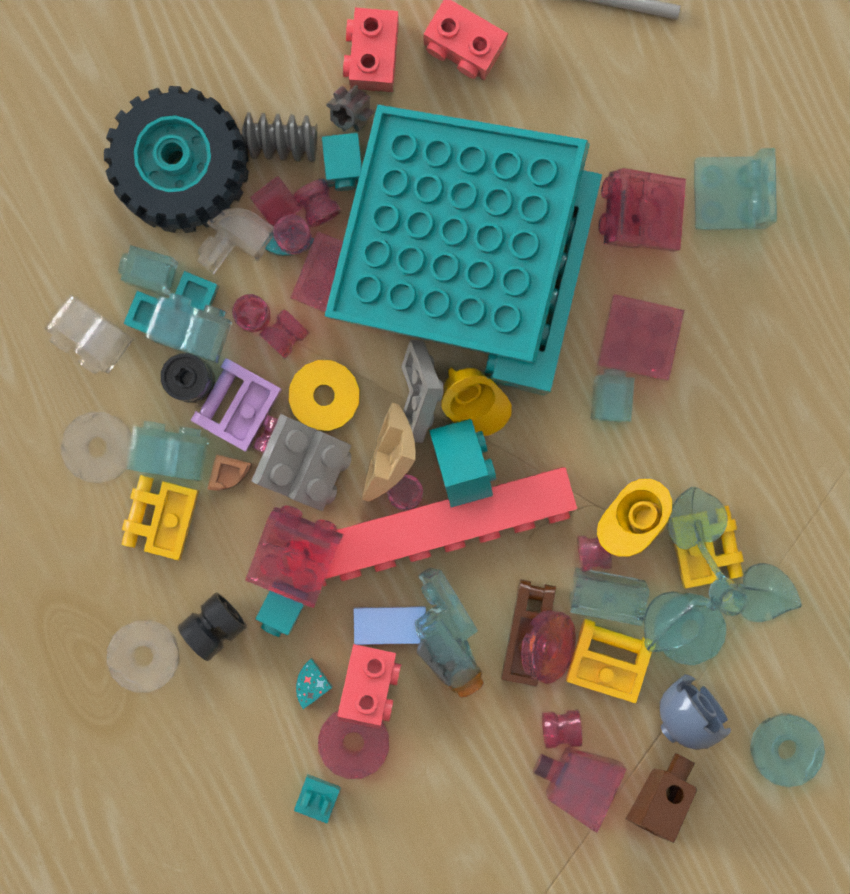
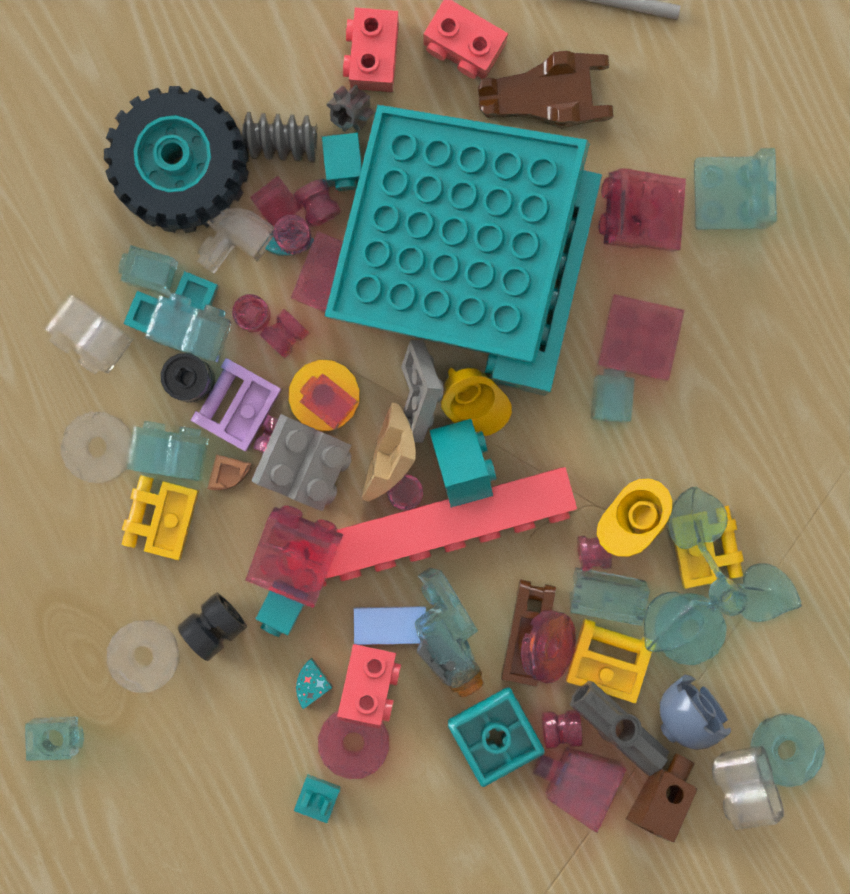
(38, 743): none -> clear light blue brick
(327, 400): none -> clear pink brick
(493, 760): none -> teal brick
(550, 92): none -> reddish brown animal
(604, 716): none -> dark grey piece
(748, 788): none -> clear brick

